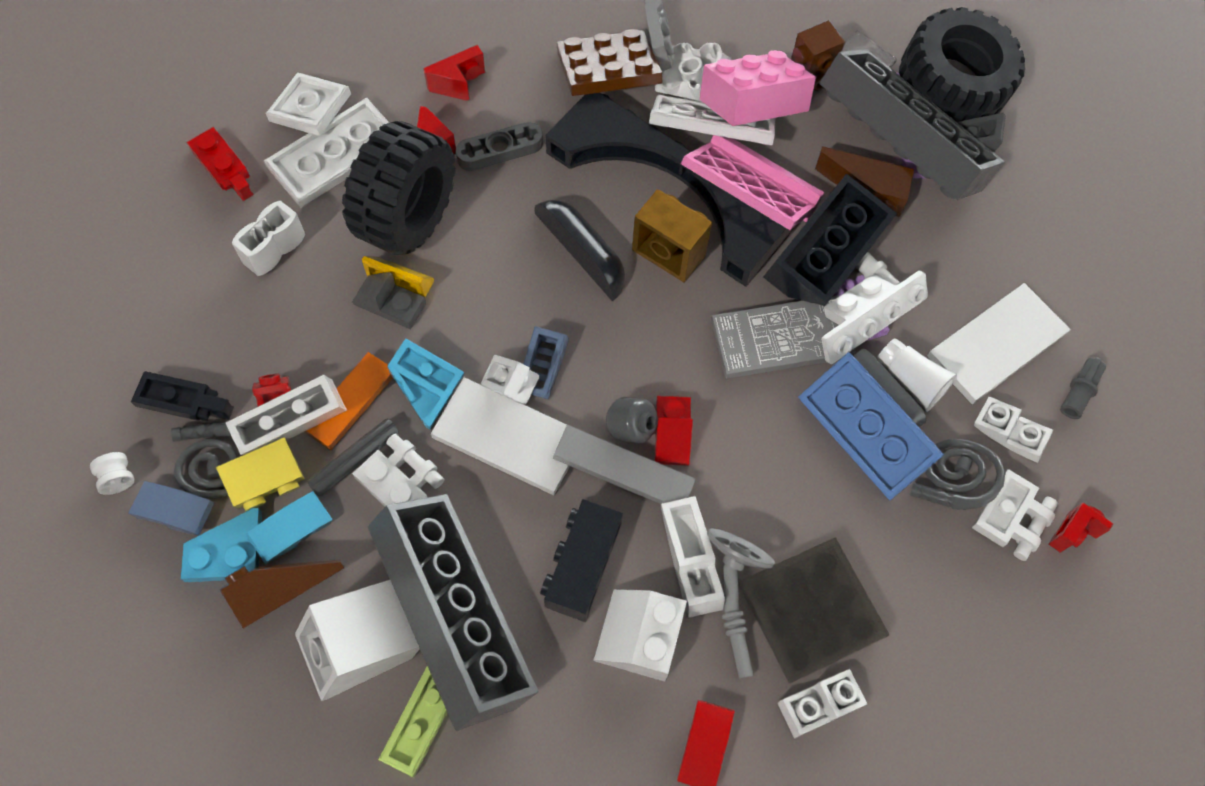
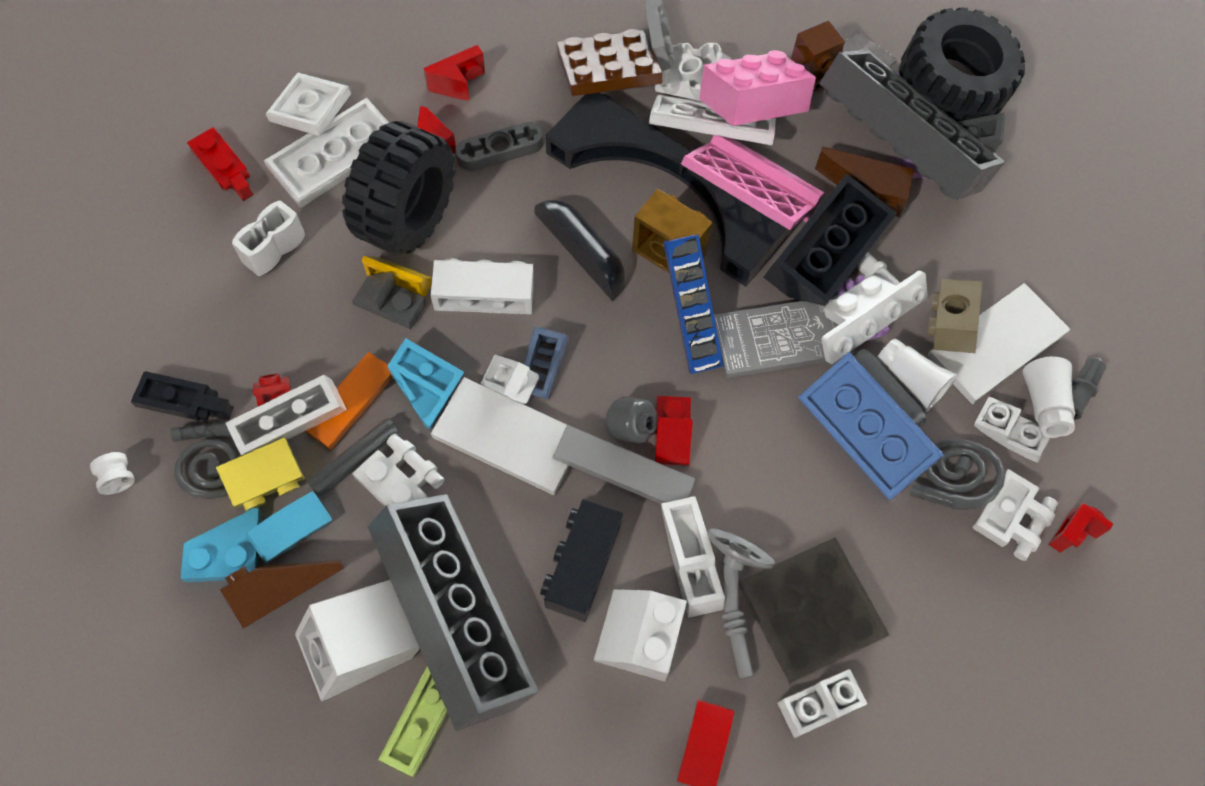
(171, 507): sand blue slope -> none
(482, 286): none -> white brick
(693, 303): none -> tile
(957, 315): none -> dark tan brick
(1051, 395): none -> white plant

